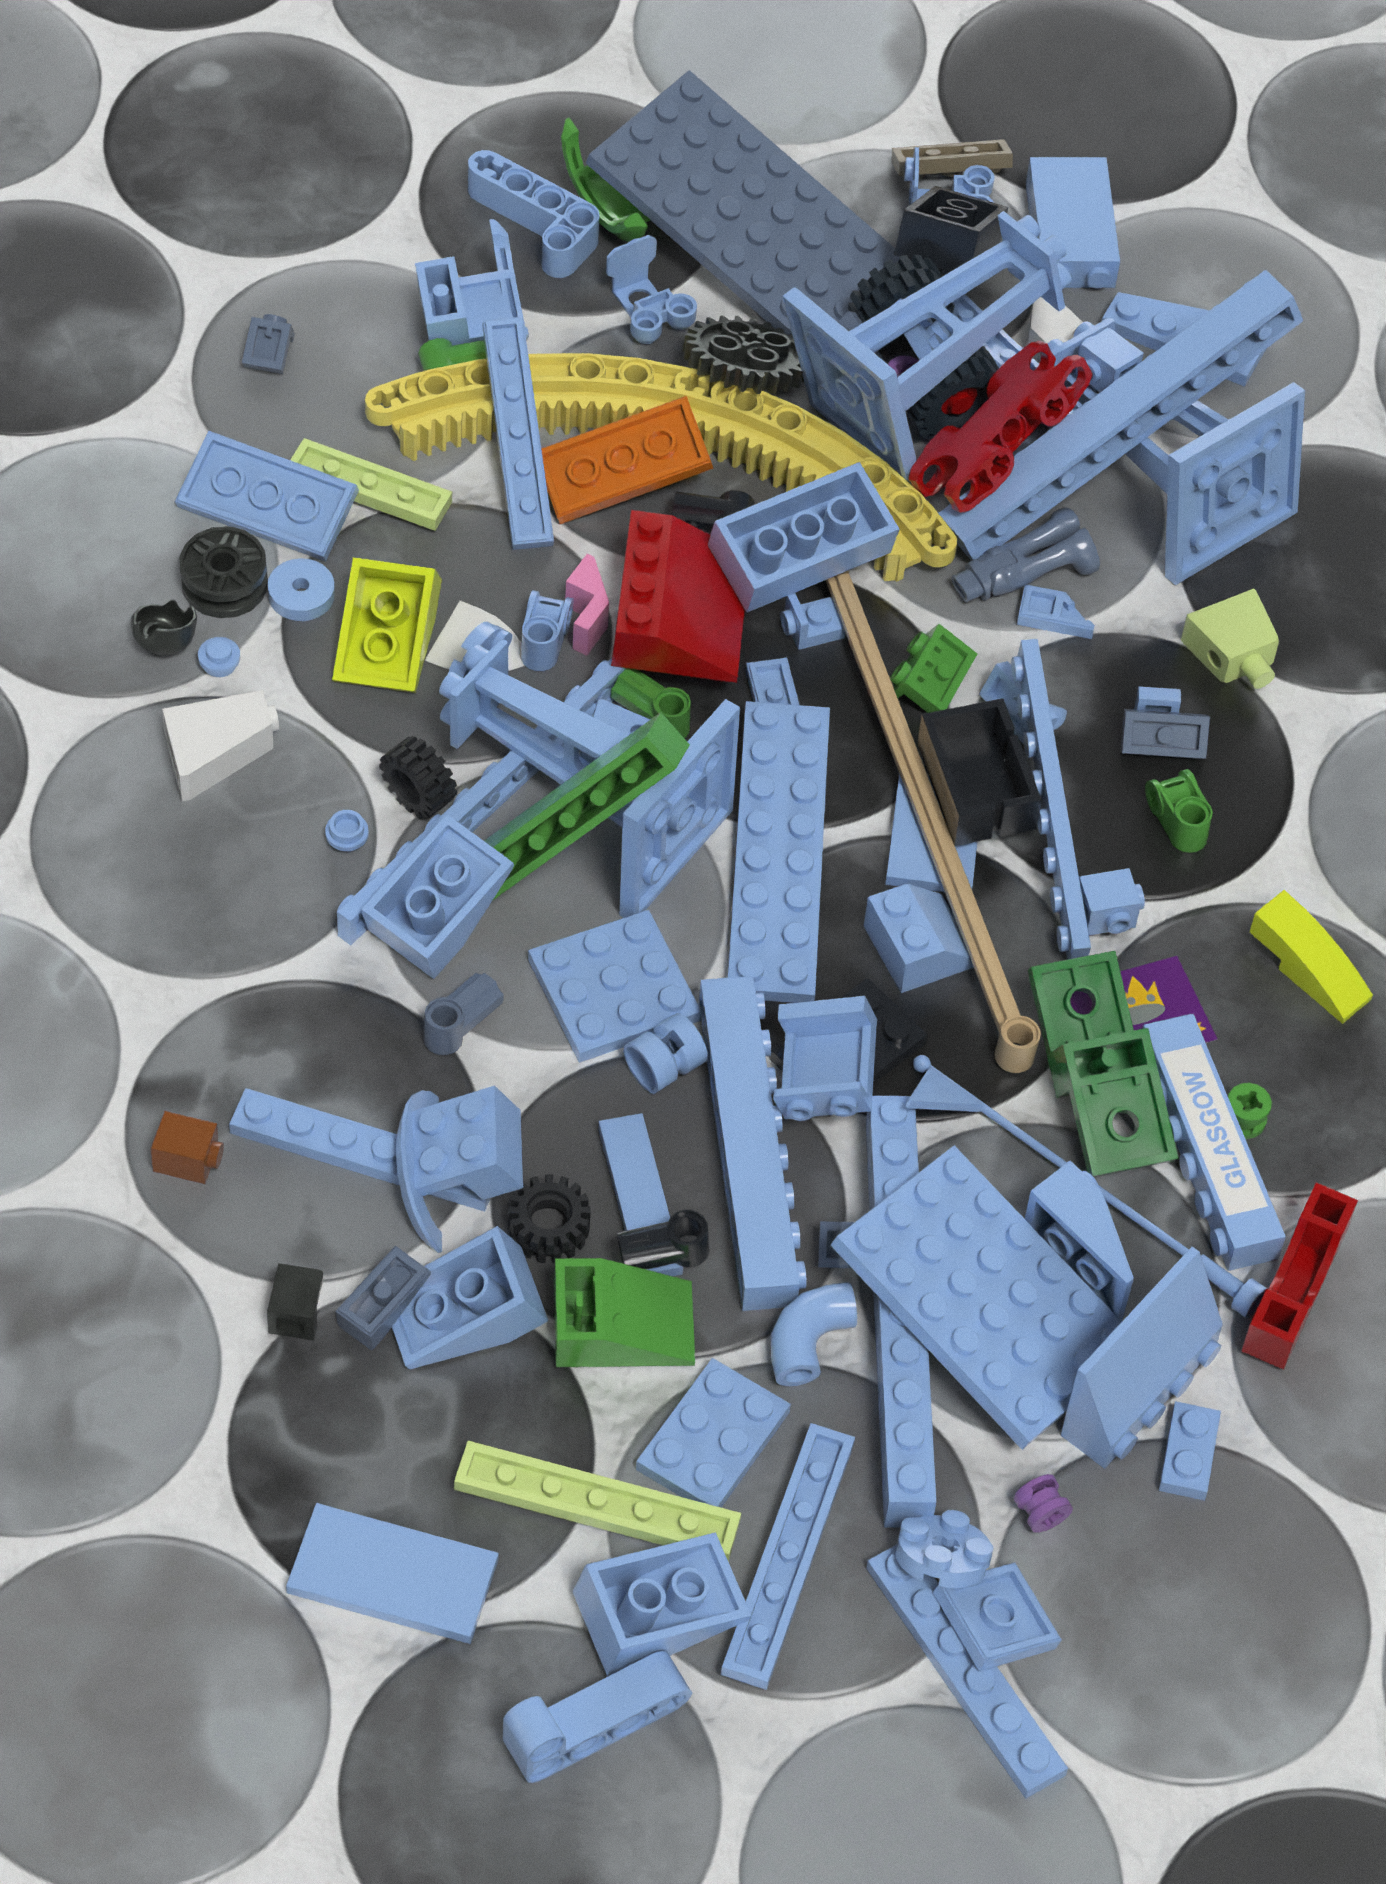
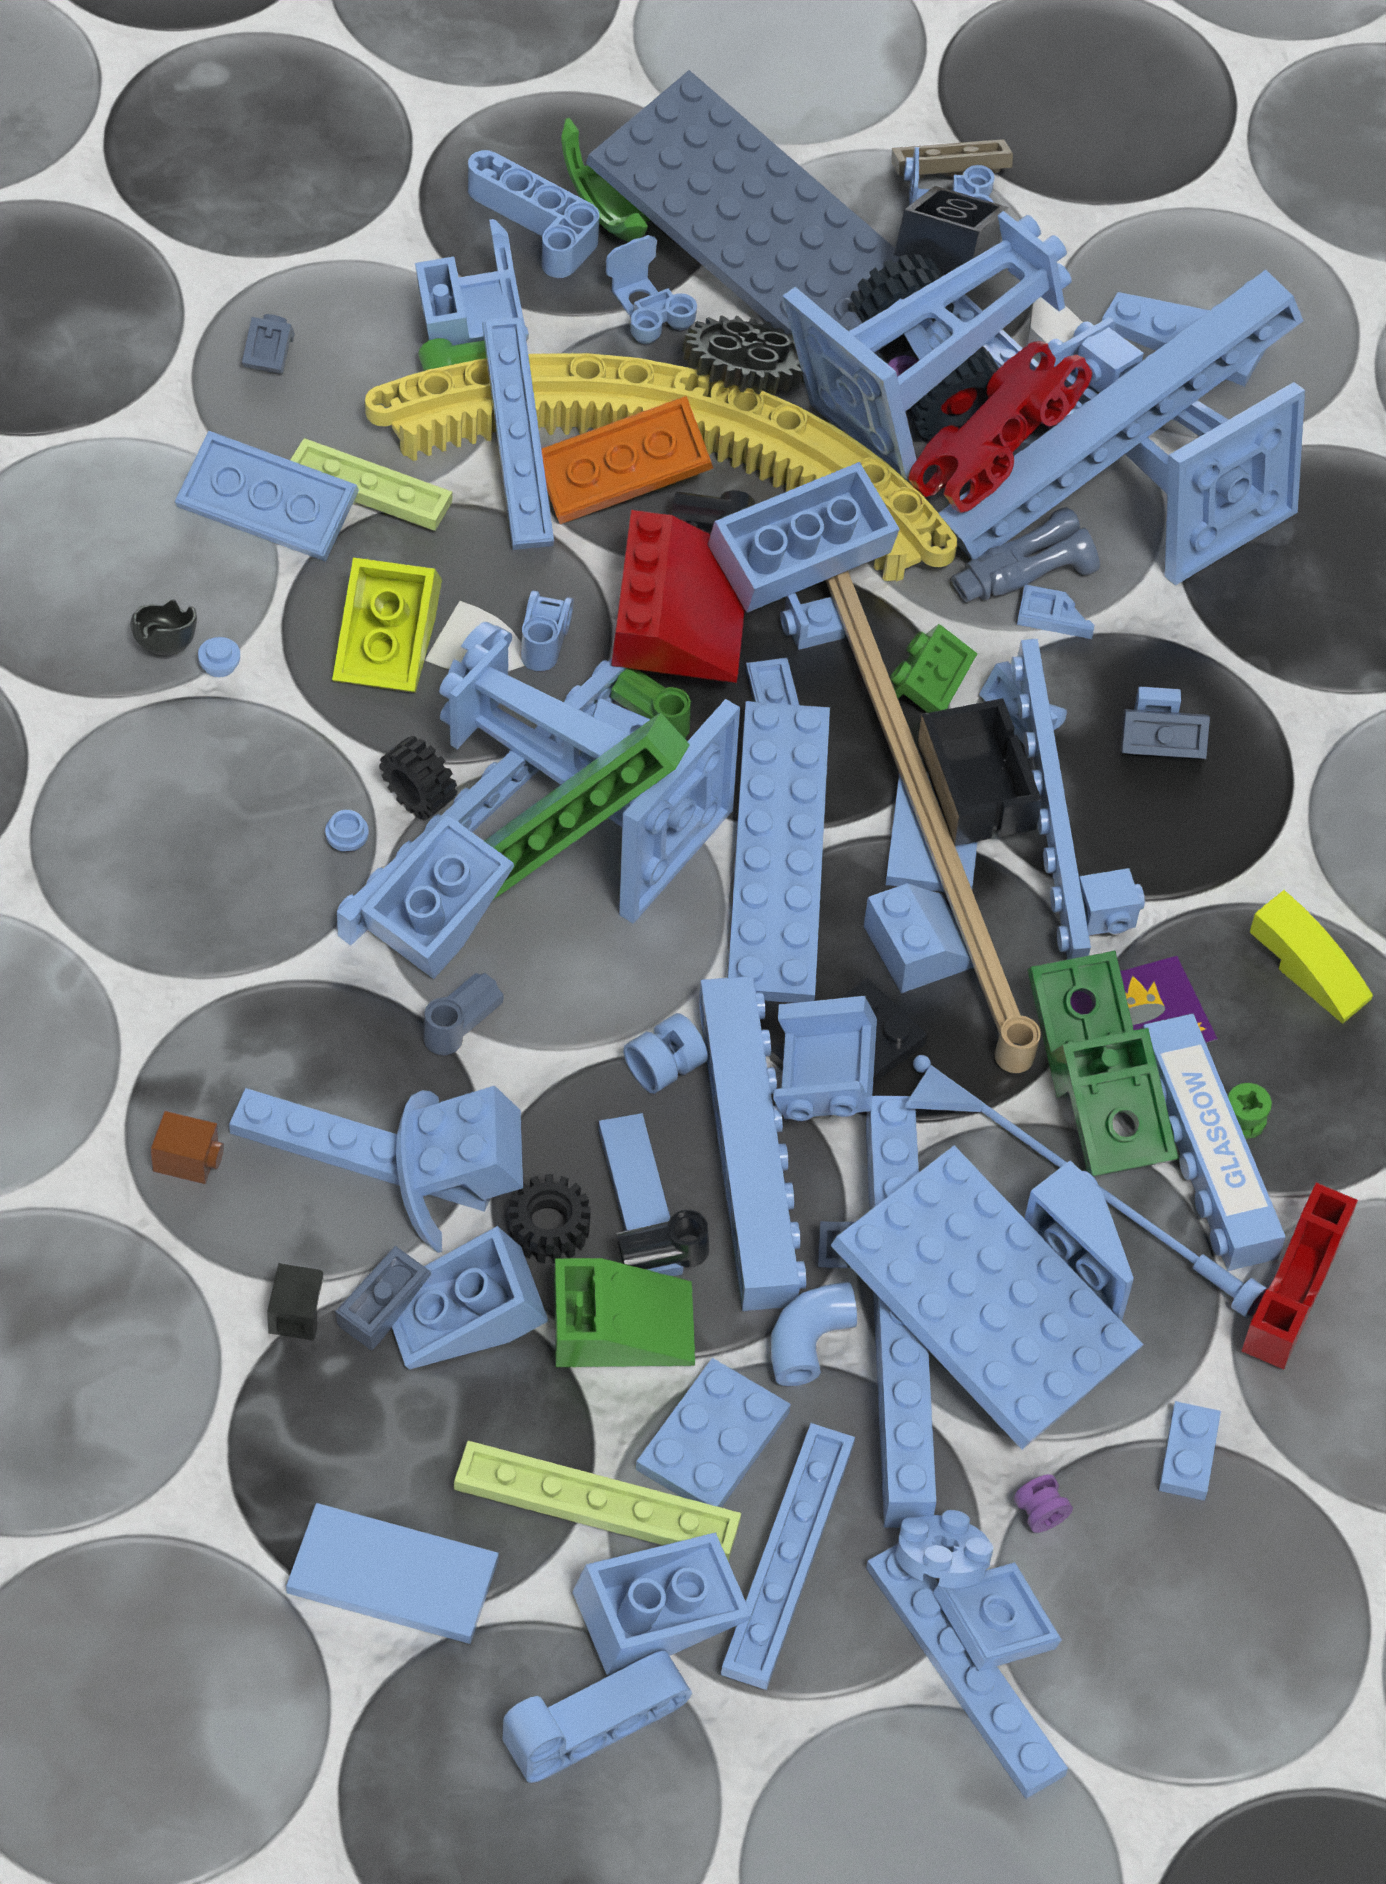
(217, 738): white slope -> none
(223, 572): pearl dark grey wheel -> none
(301, 604): light blue piece -> none
(590, 602): bright pink slope -> none
(612, 984): light blue plate -> none
(1075, 204): light blue brick -> none
(1144, 1363): light blue slope -> none
(1181, 810): bright green piece -> none
(1234, 639): yellowish green torso -> none

